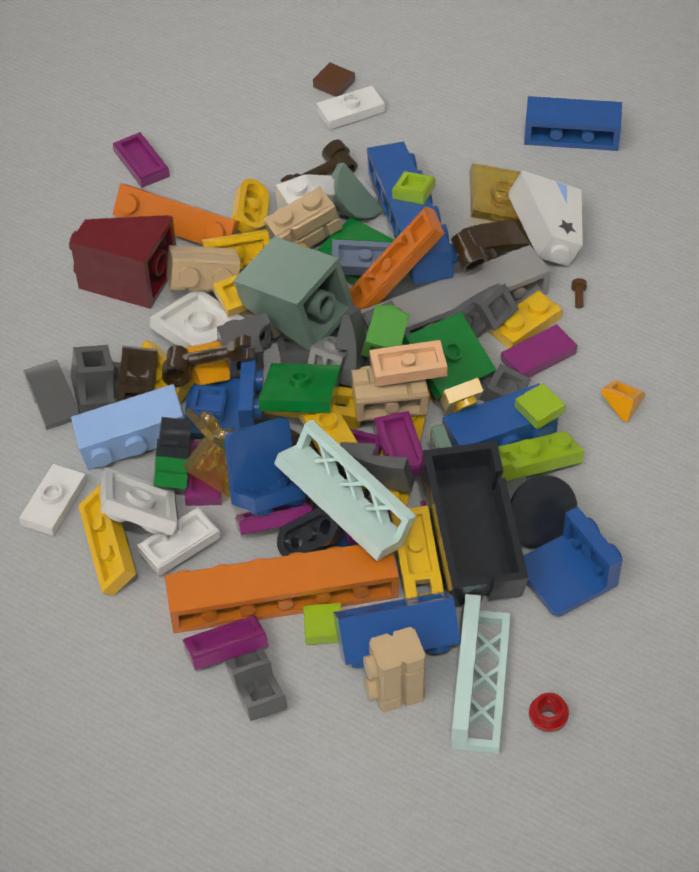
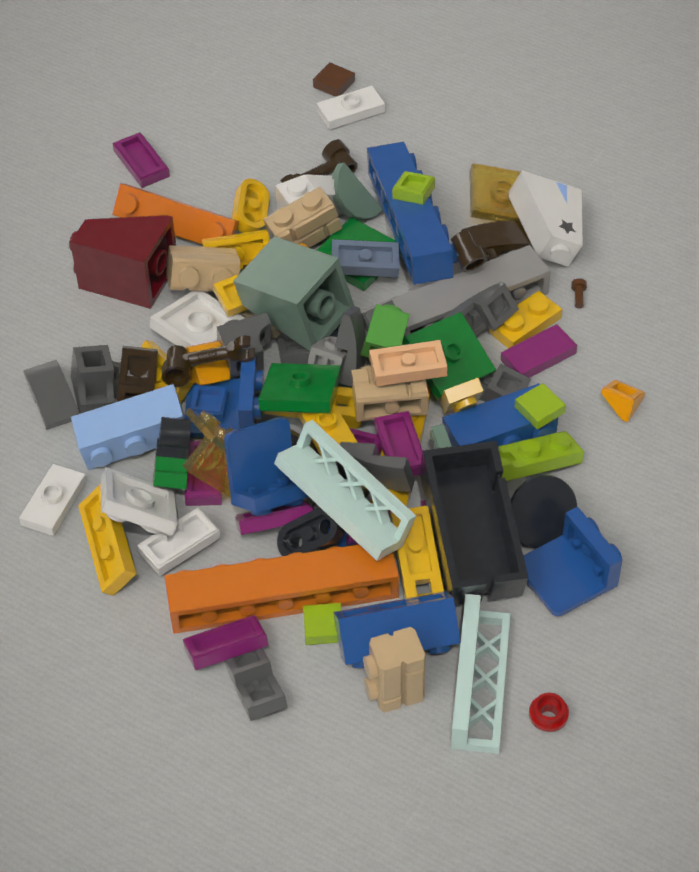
(397, 259): orange plate -> none
(573, 123): blue brick -> none

